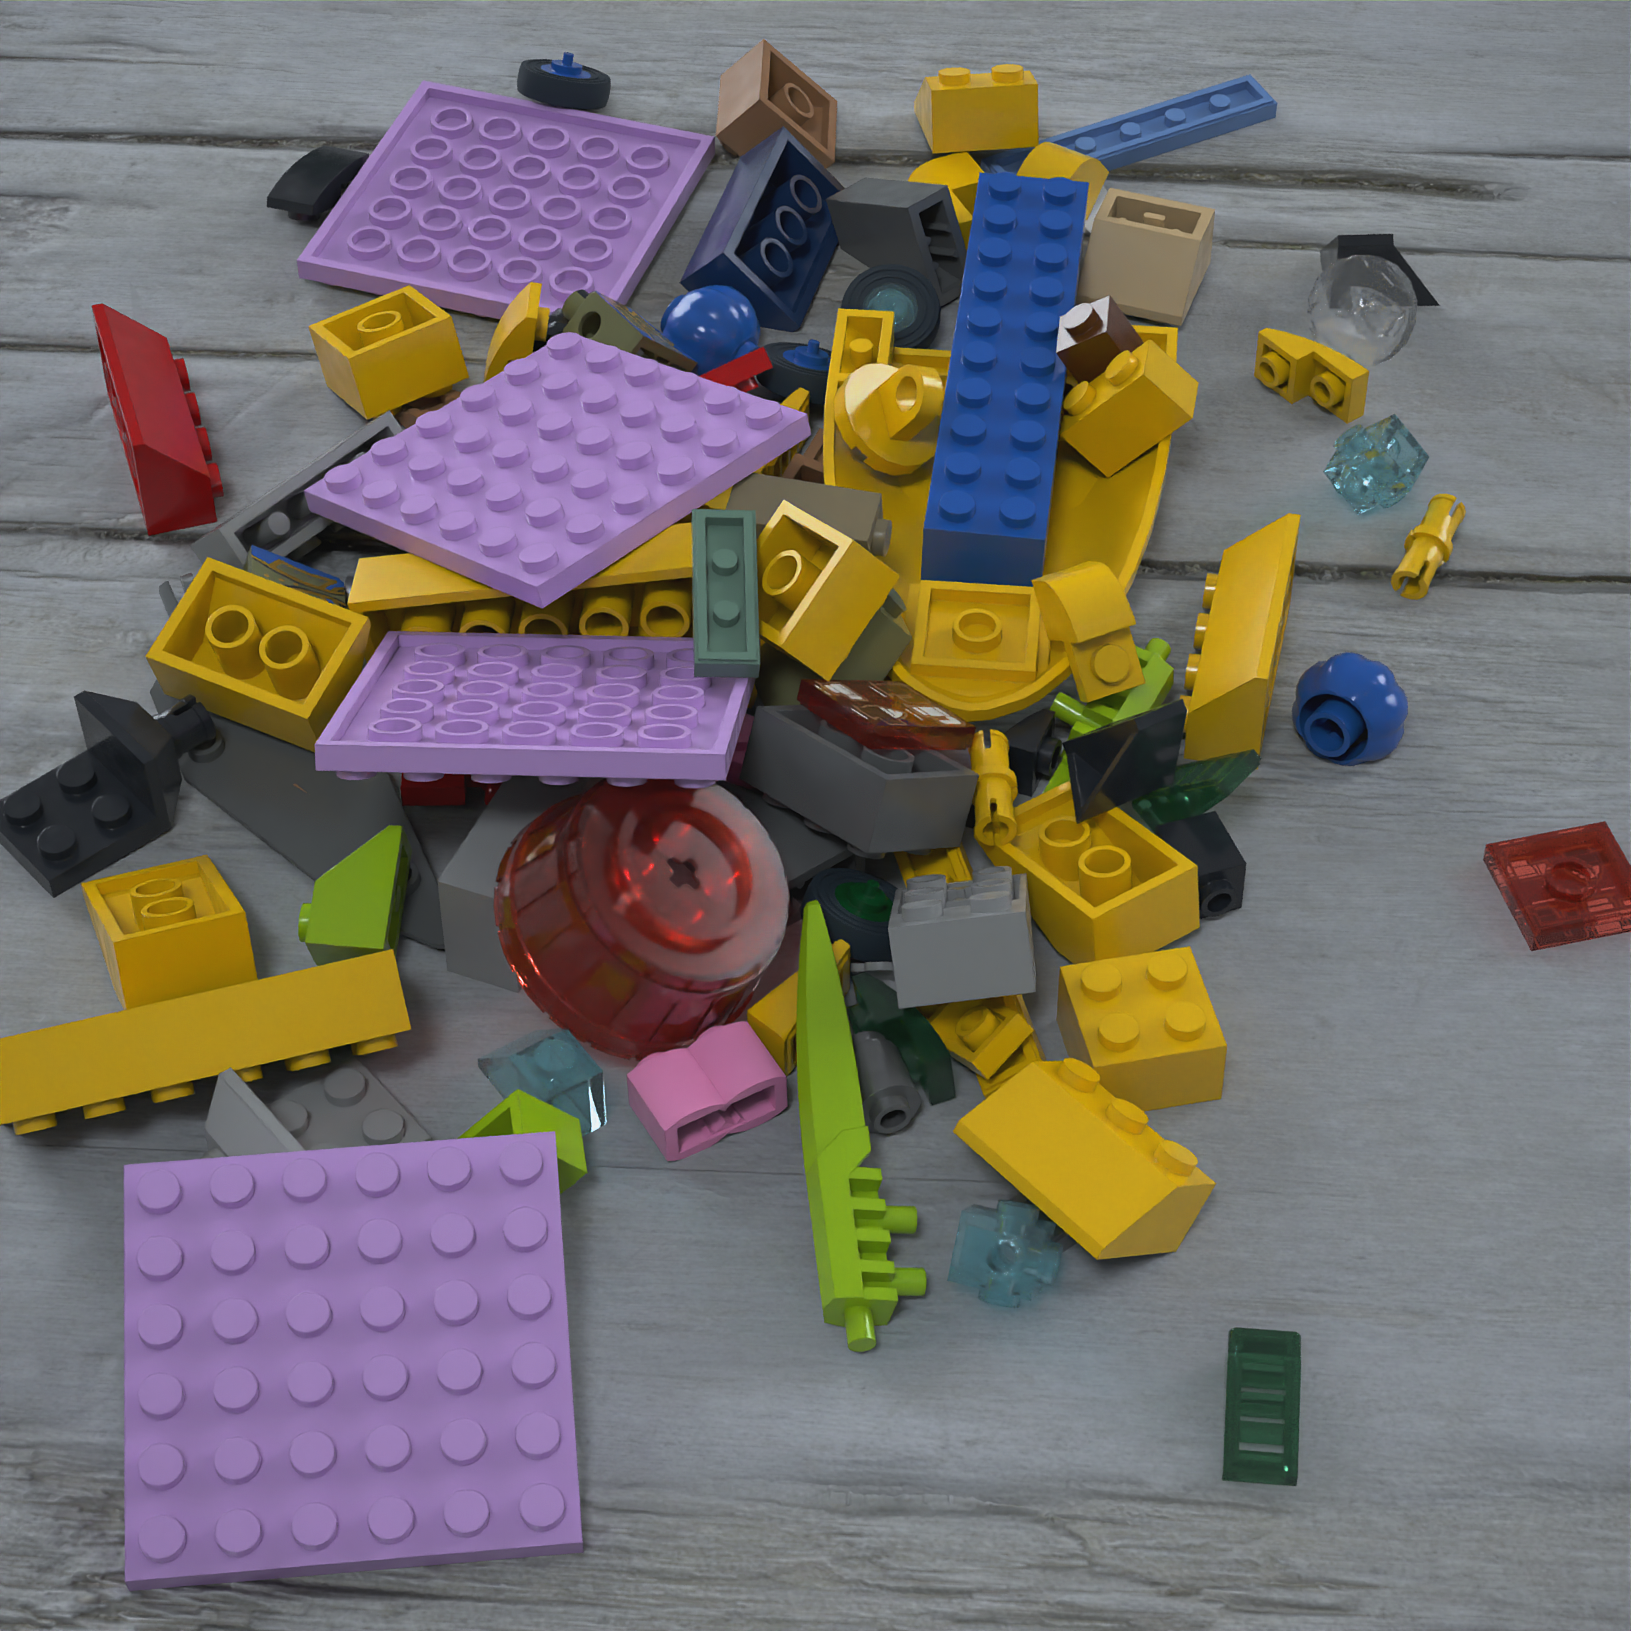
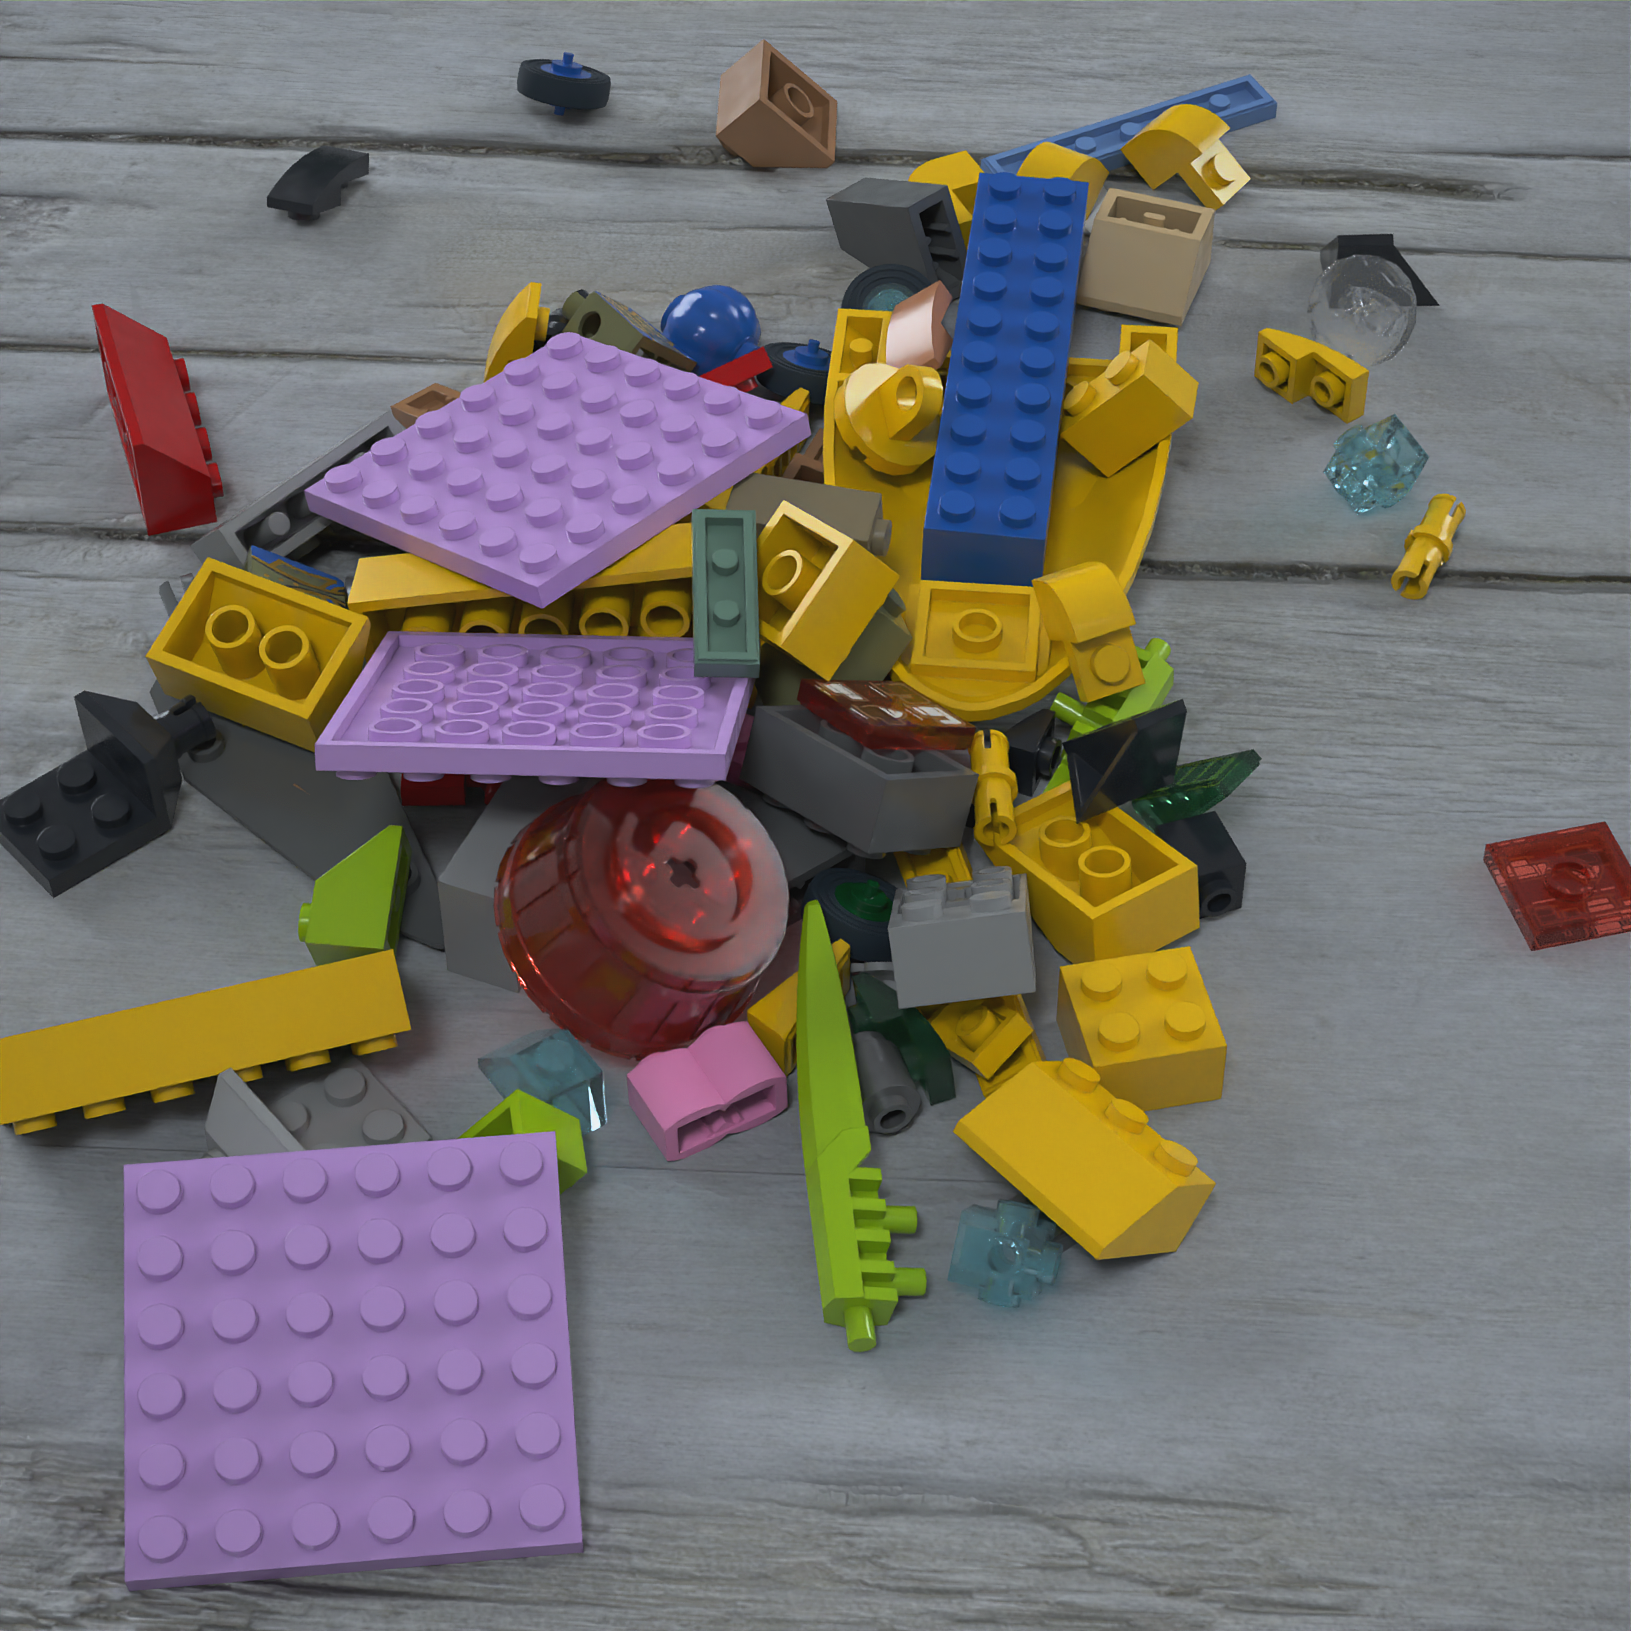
(170, 931): yellow slope -> none
(389, 352): yellow brick -> none
(502, 193): lavender plate -> none
(770, 232): dark blue slope -> none
(916, 329): none -> nougat slope
(979, 110): yellow slope -> none
(1093, 337): reddish brown brick -> none
(1188, 144): none -> yellow brick
(1240, 643): yellow slope -> none
(1262, 1362): clear green slope -> none
(1344, 699): blue plant -> none

